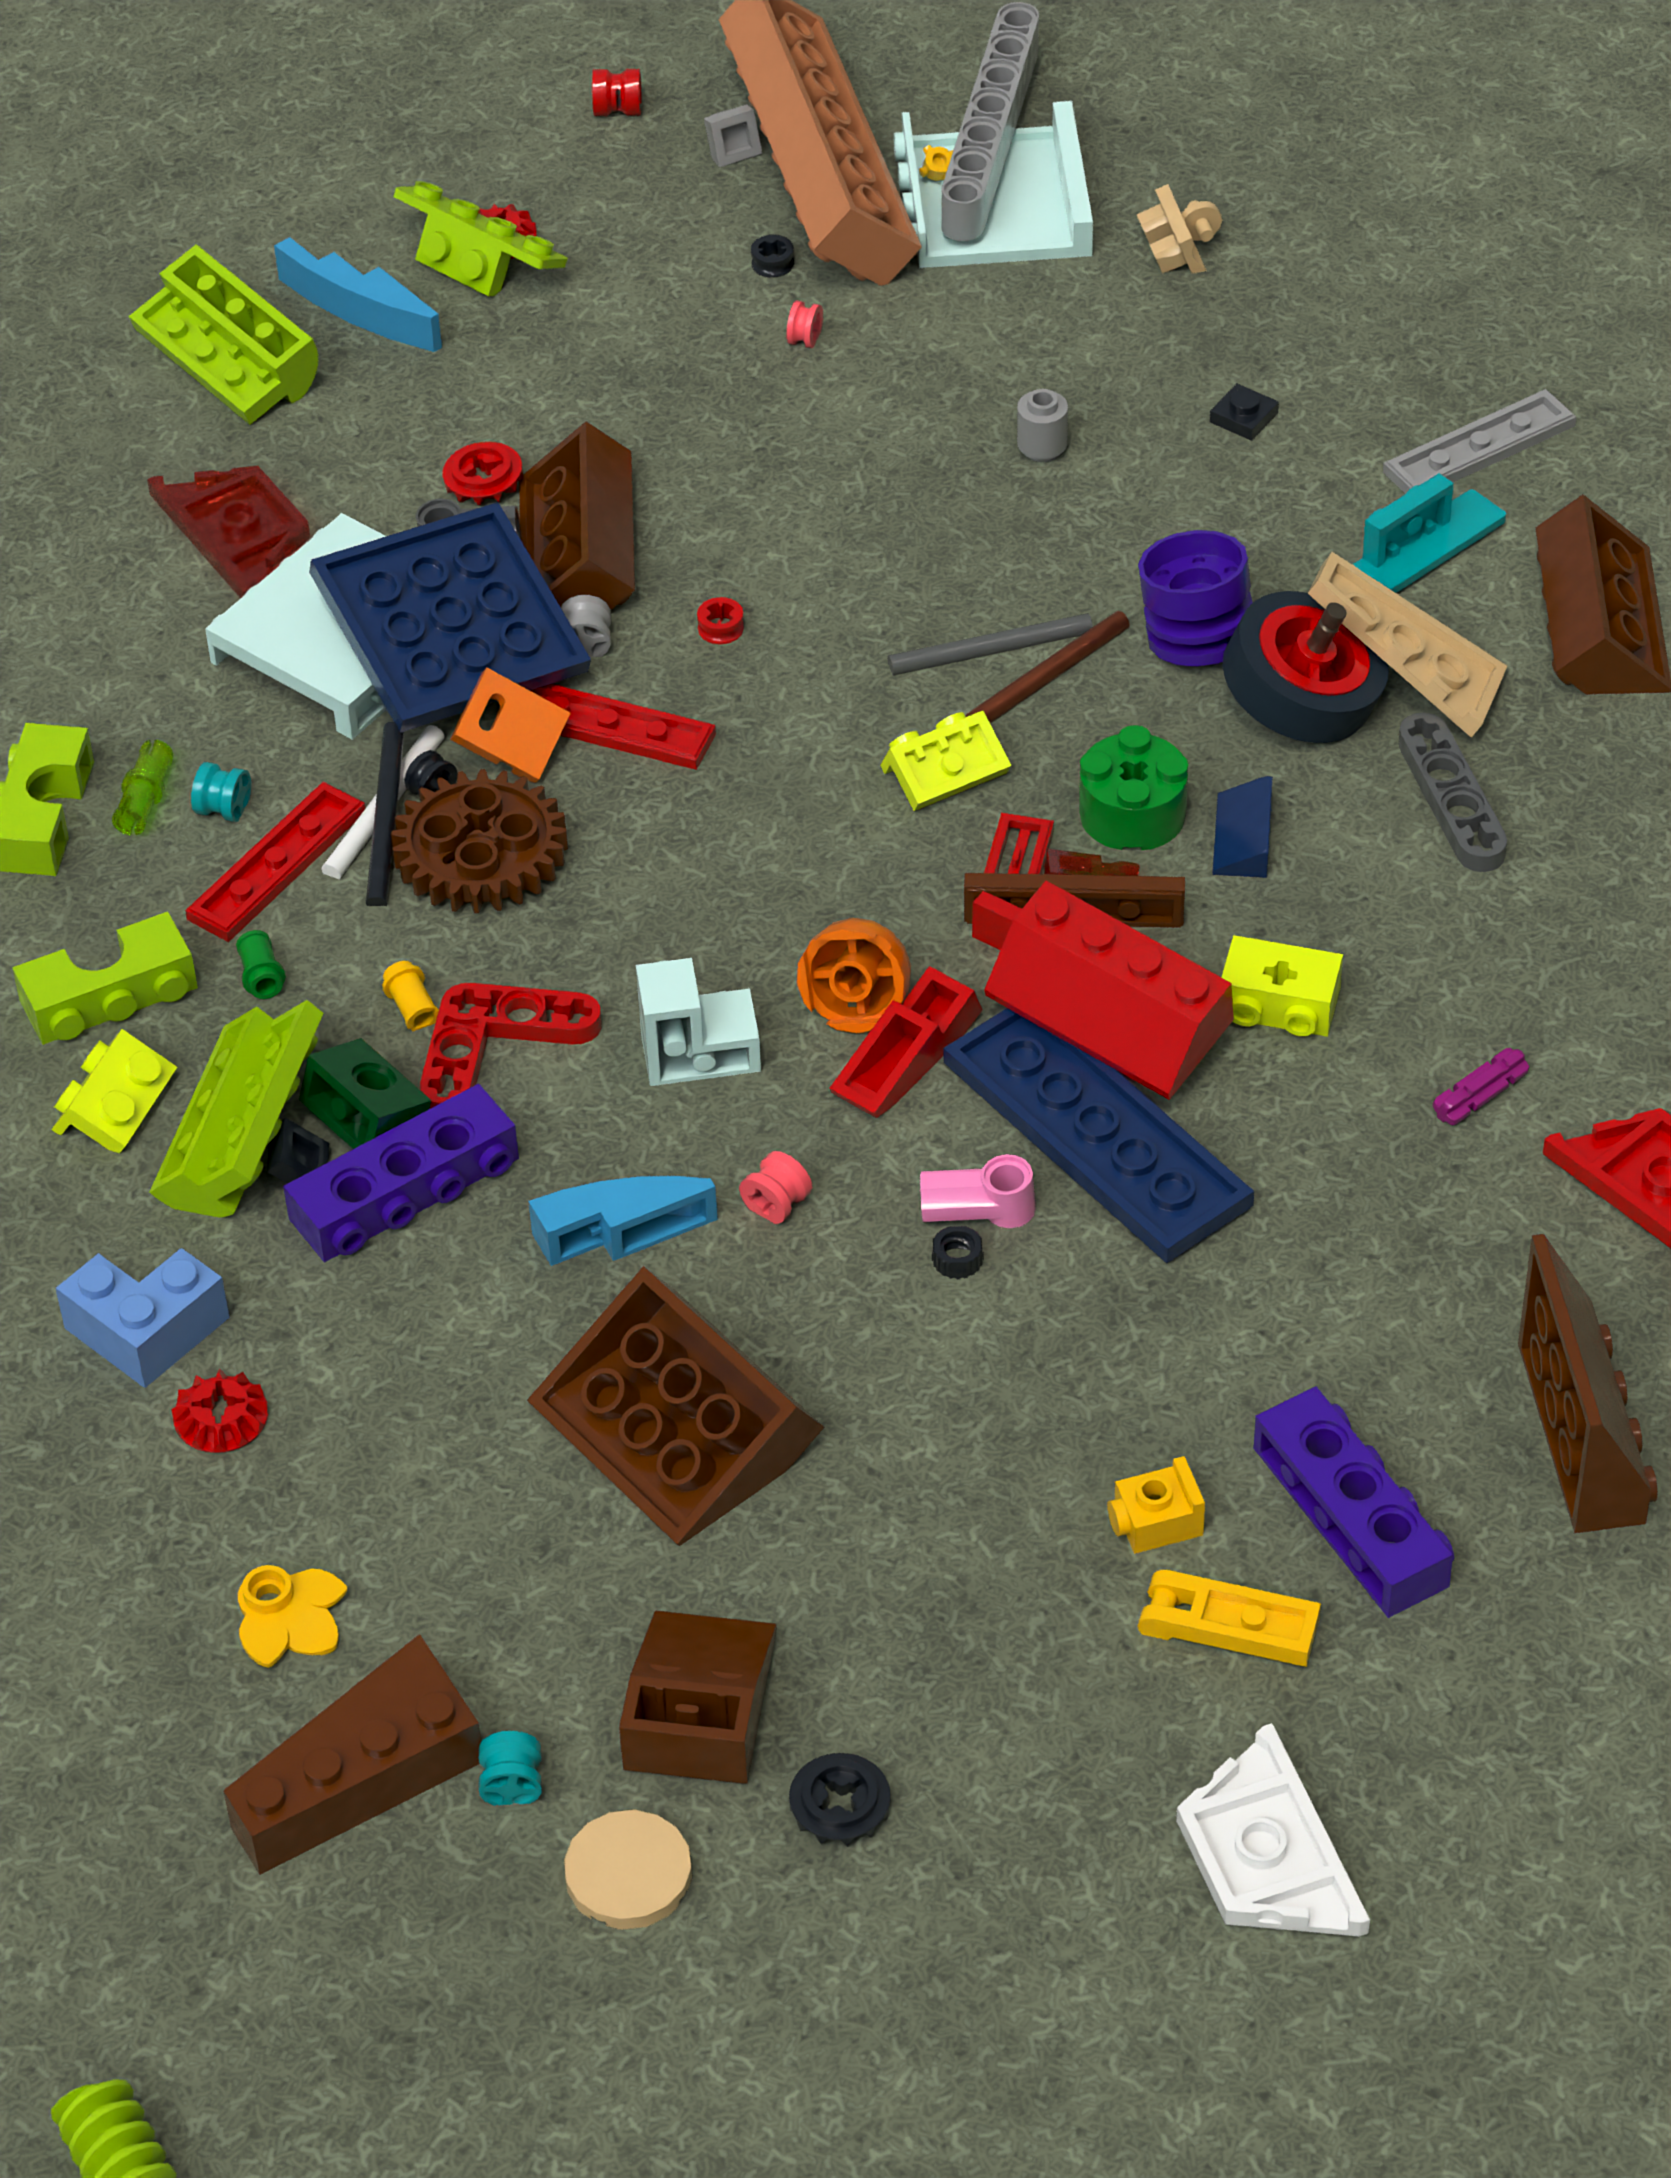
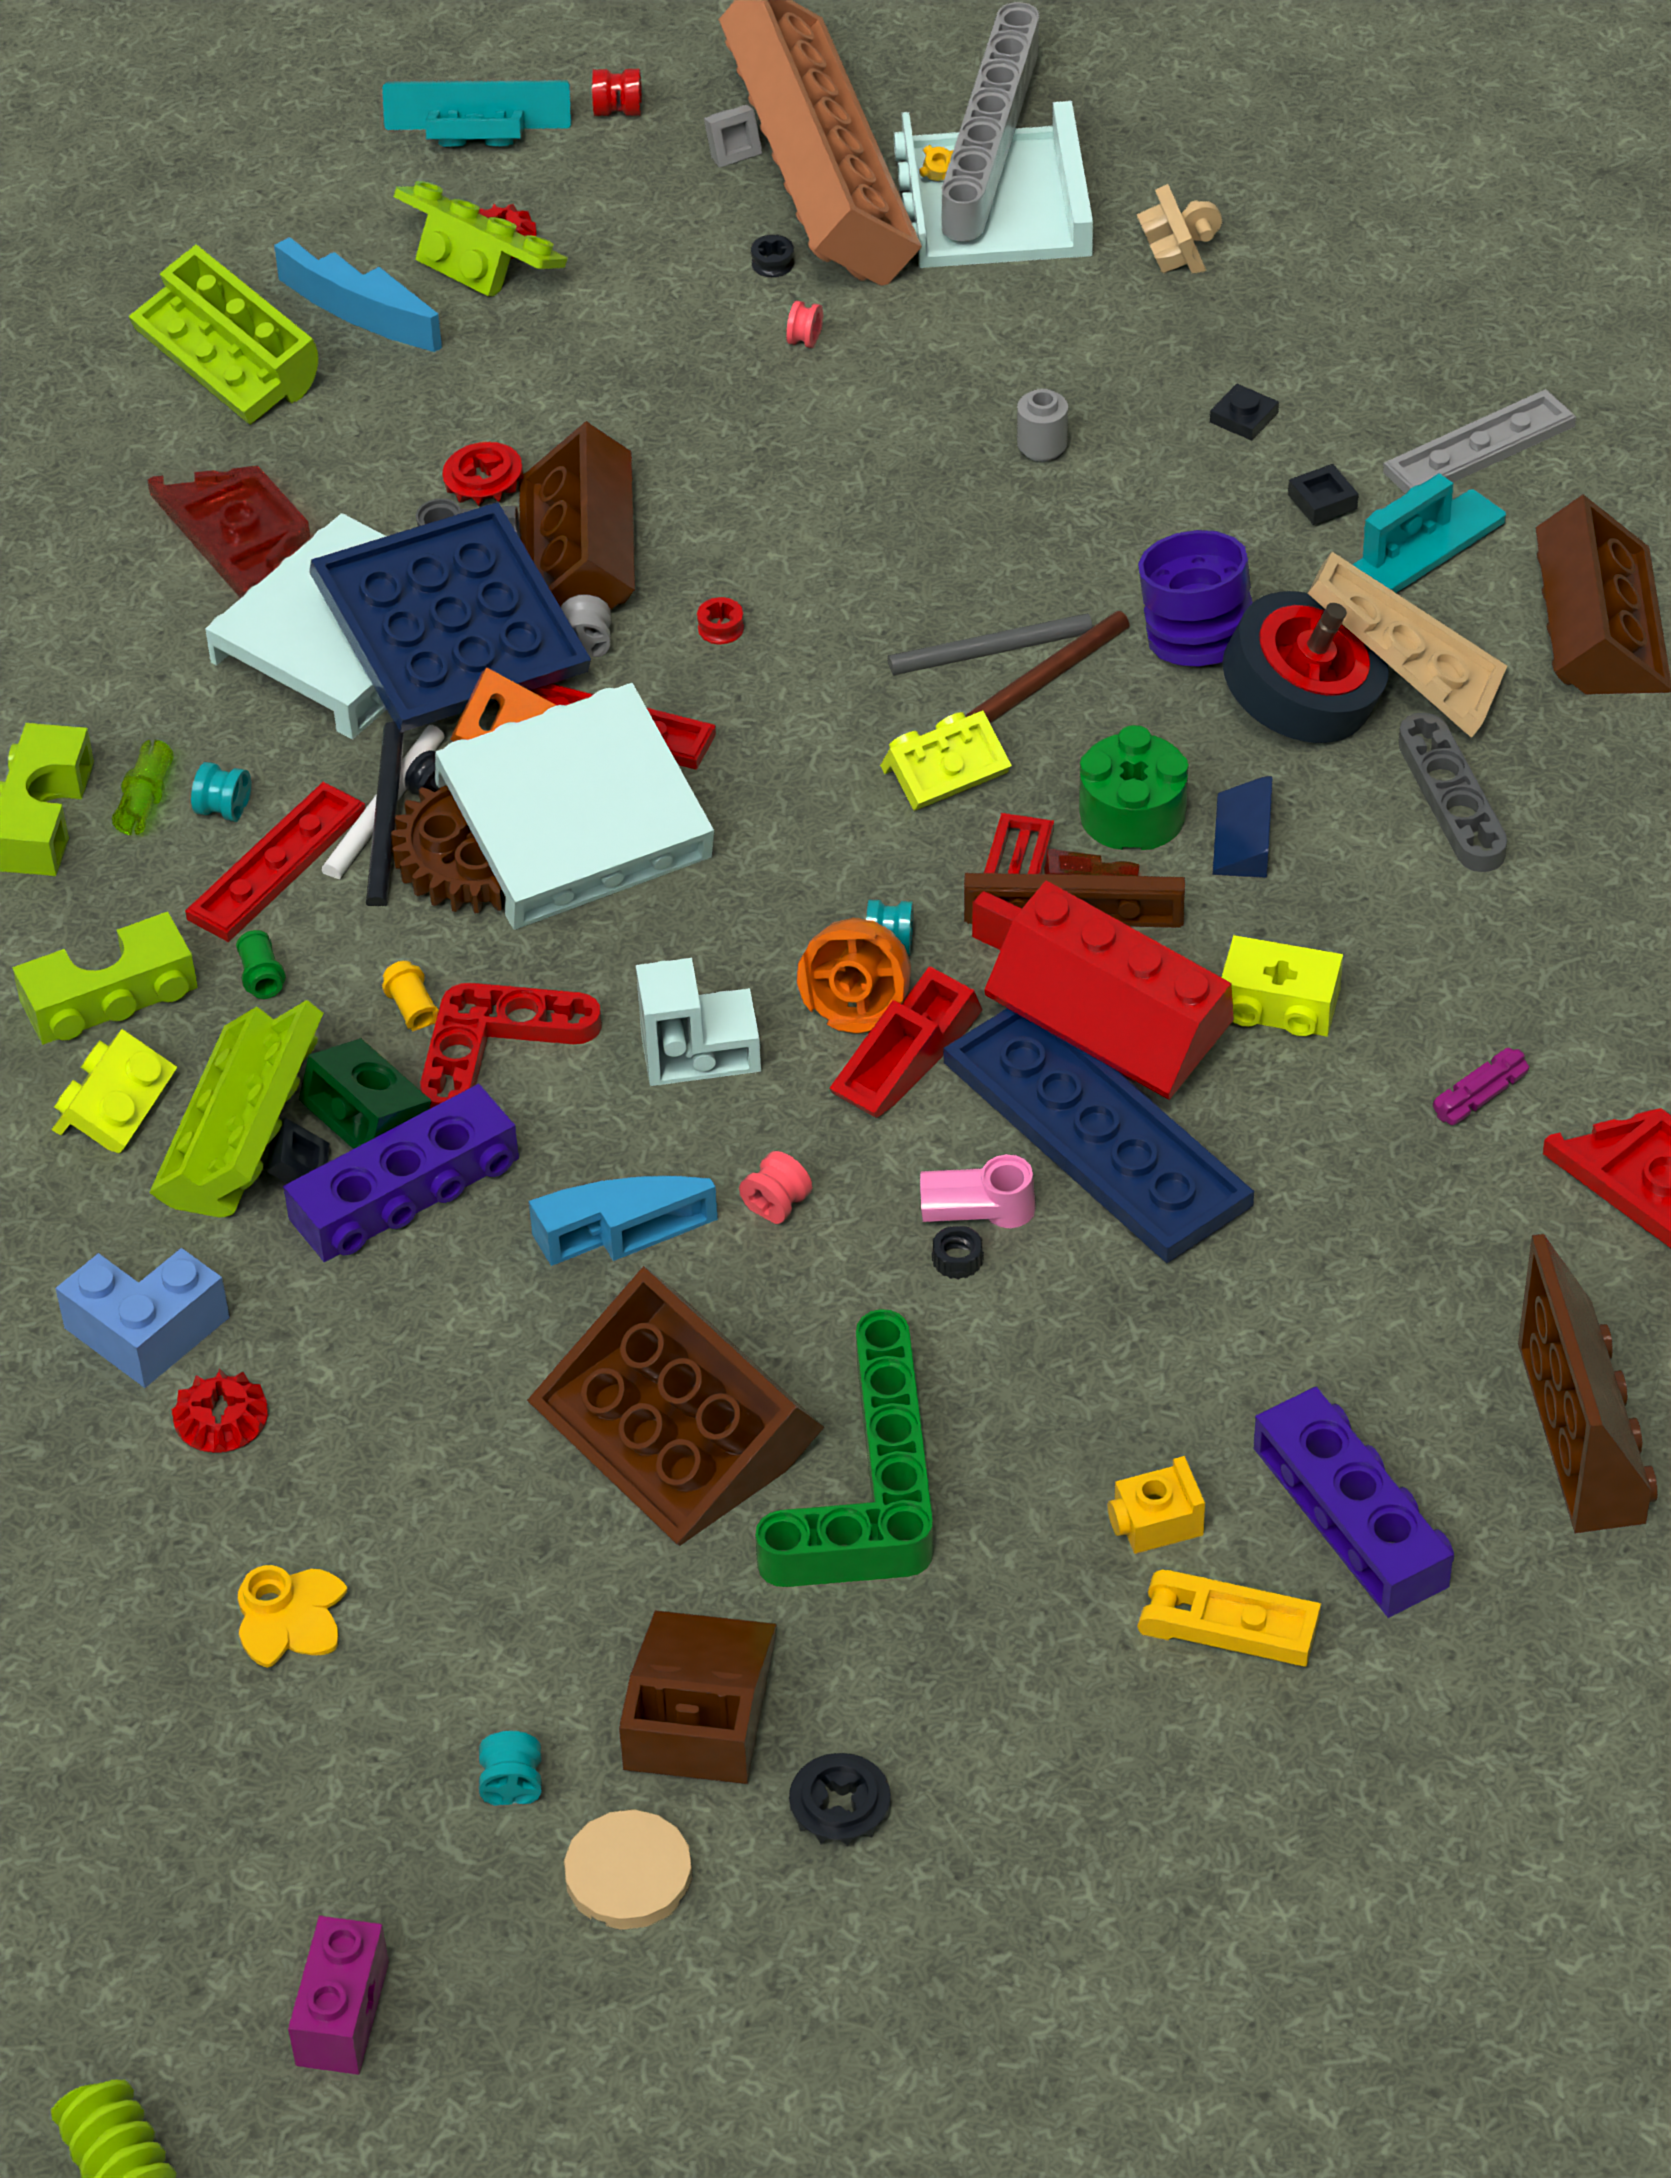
(338, 1995): none -> magenta brick
(356, 1759): reddish brown wedge -> none
(476, 109): none -> teal bracket
(575, 804): none -> light aqua panel
(895, 918): none -> teal wheel
(897, 1475): none -> green beam
(1268, 1848): white wing -> none
(1323, 494): none -> black plate

